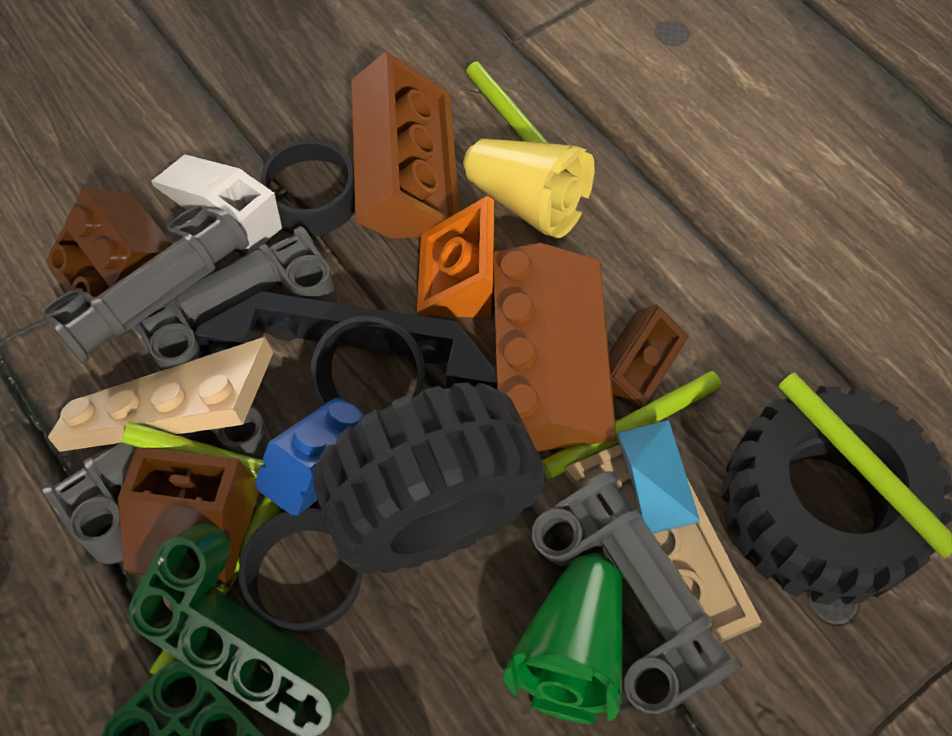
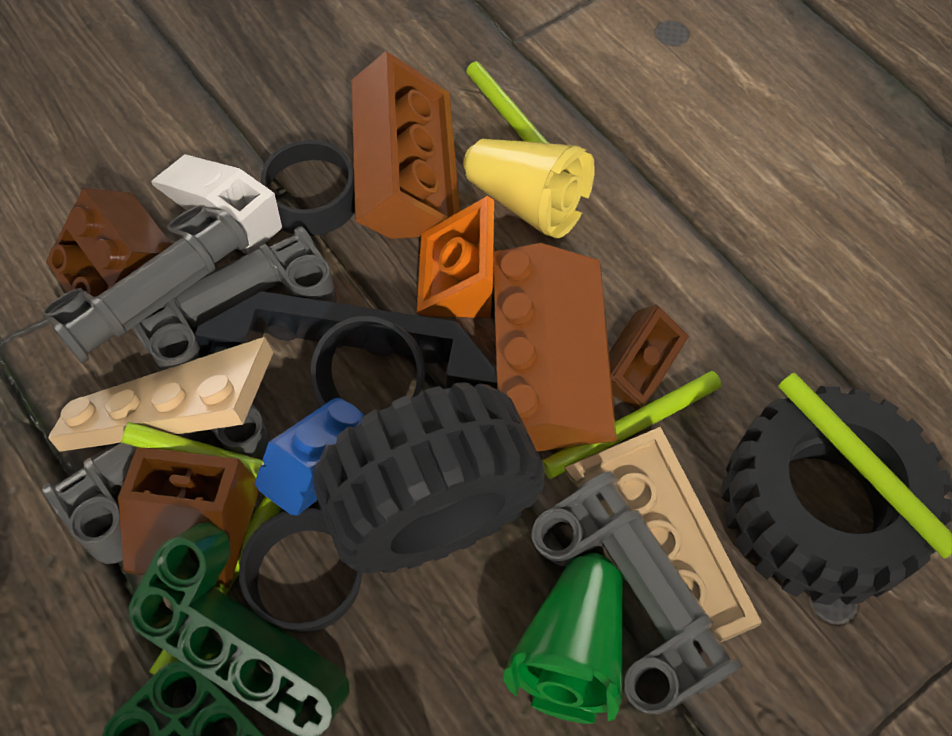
(658, 477): dark azure slope -> none

